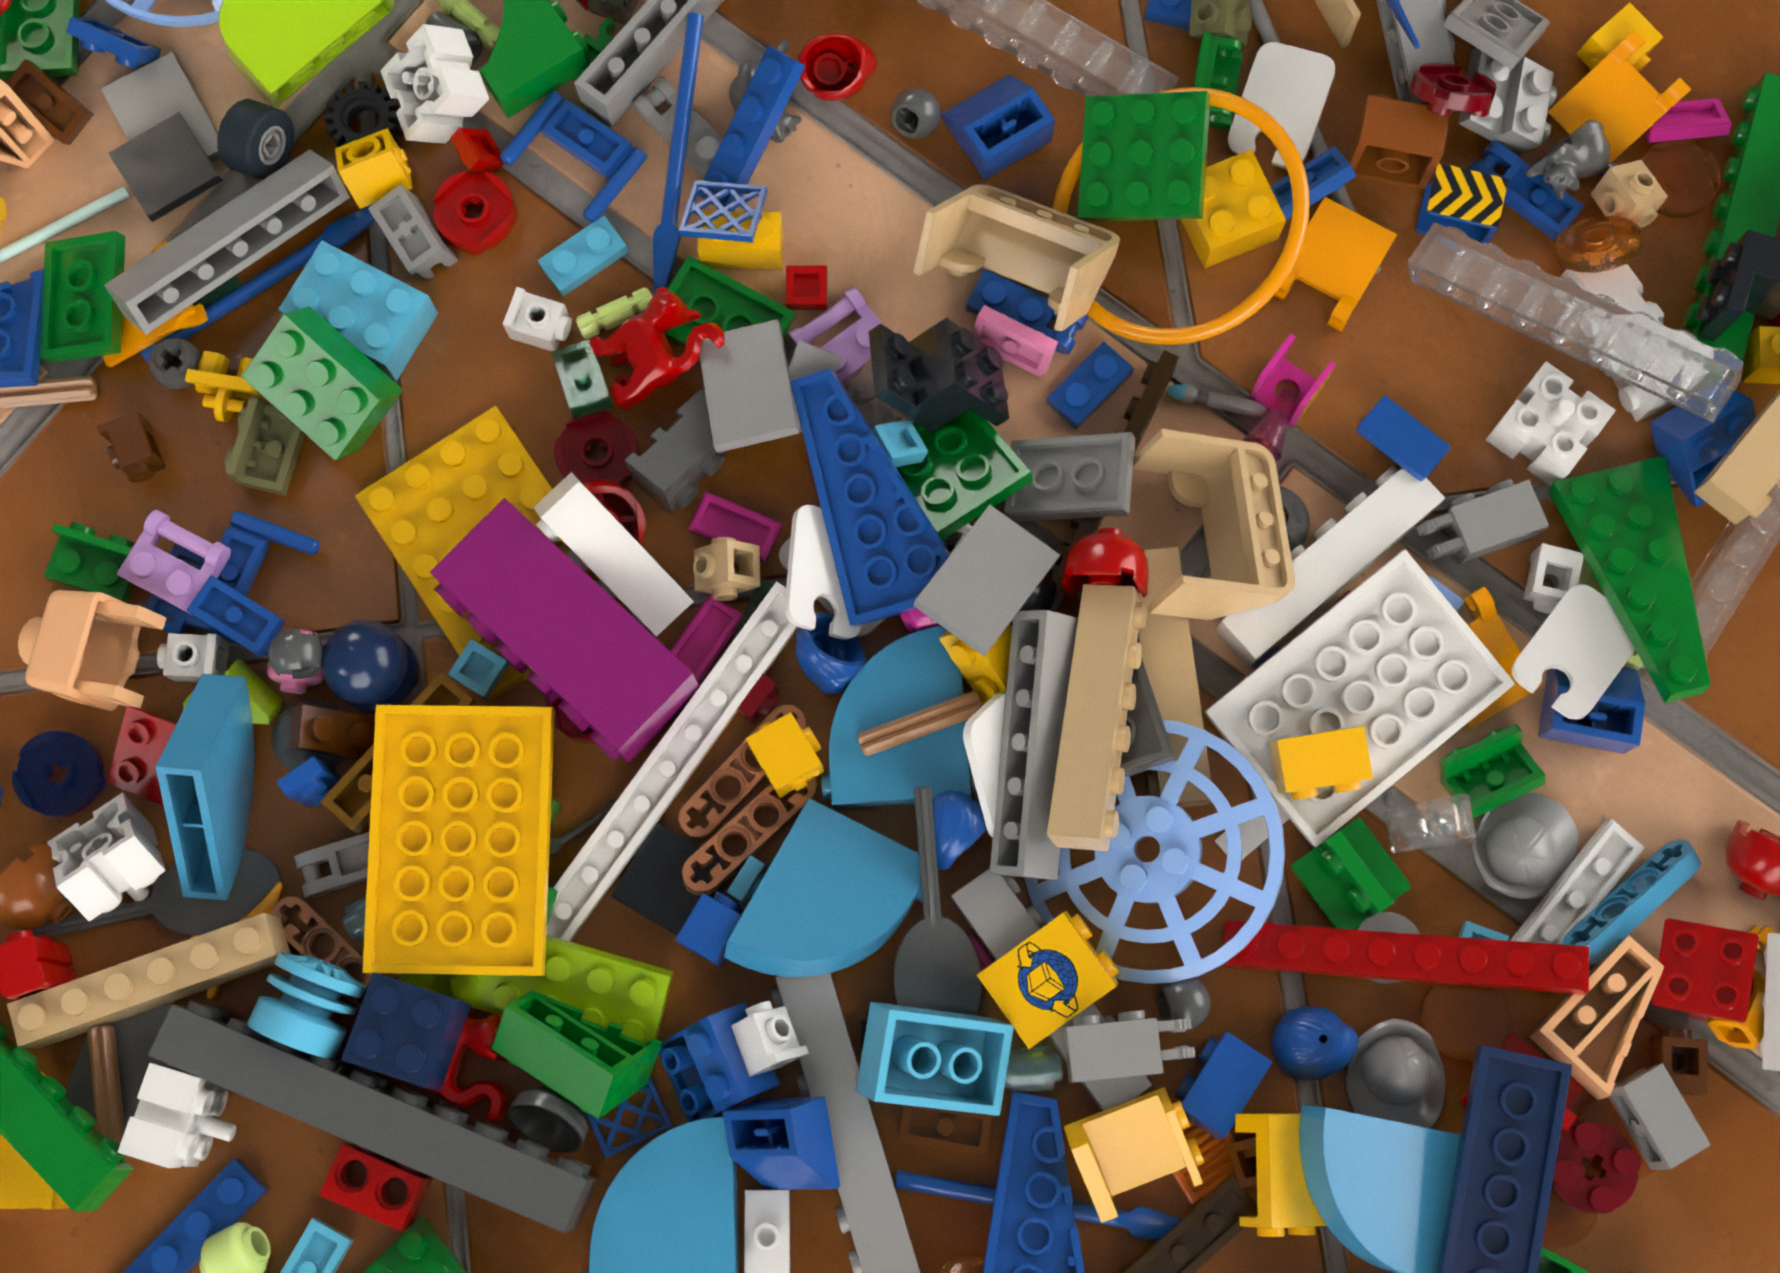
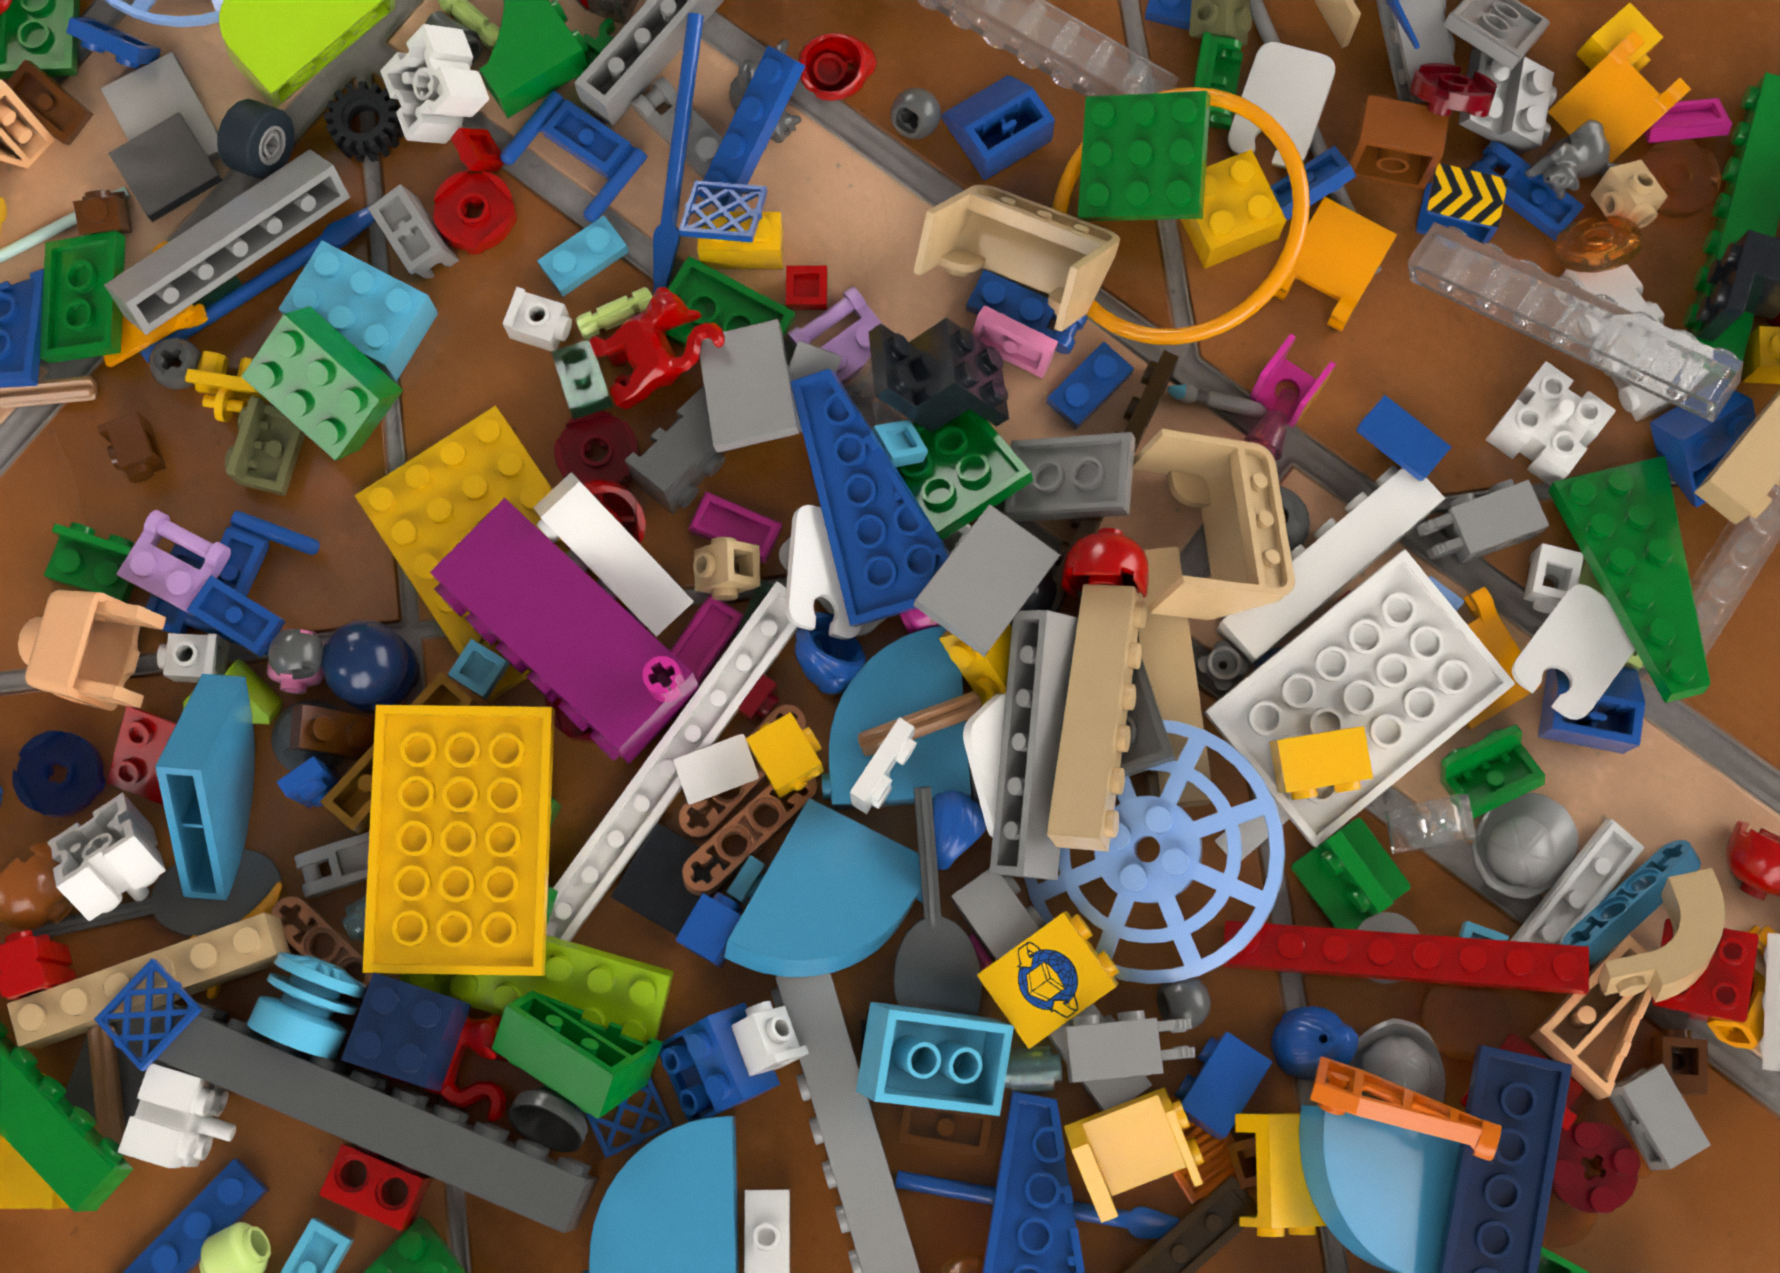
(102, 212): none -> reddish brown brick
(126, 994): none -> blue window
(372, 167): yellow head -> none
(556, 844): dark grey hinge -> none
(663, 678): none -> dark pink piece
(715, 769): none -> white sticker
(784, 1142): blue slope -> none
(875, 781): none -> white plate
(1223, 653): none -> light grey plate
(1340, 1089): none -> orange plate
(1697, 921): none -> tan arch

